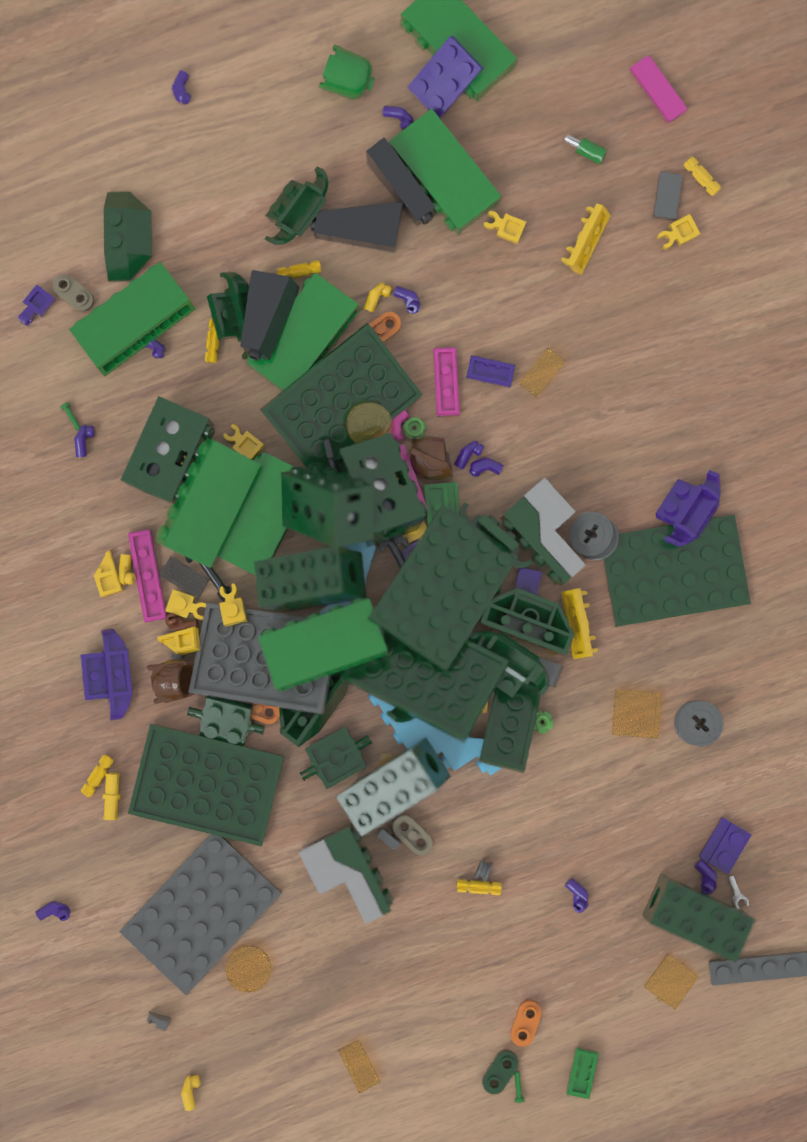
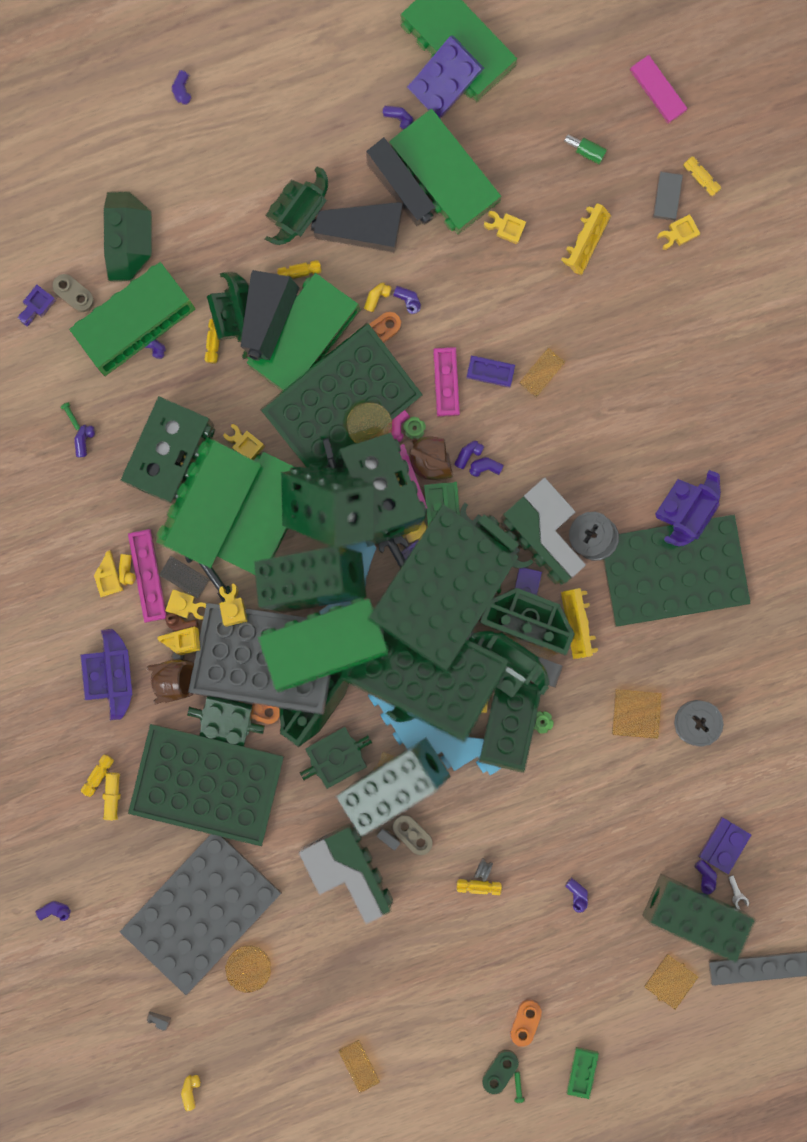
(347, 74): green cylinder -> none

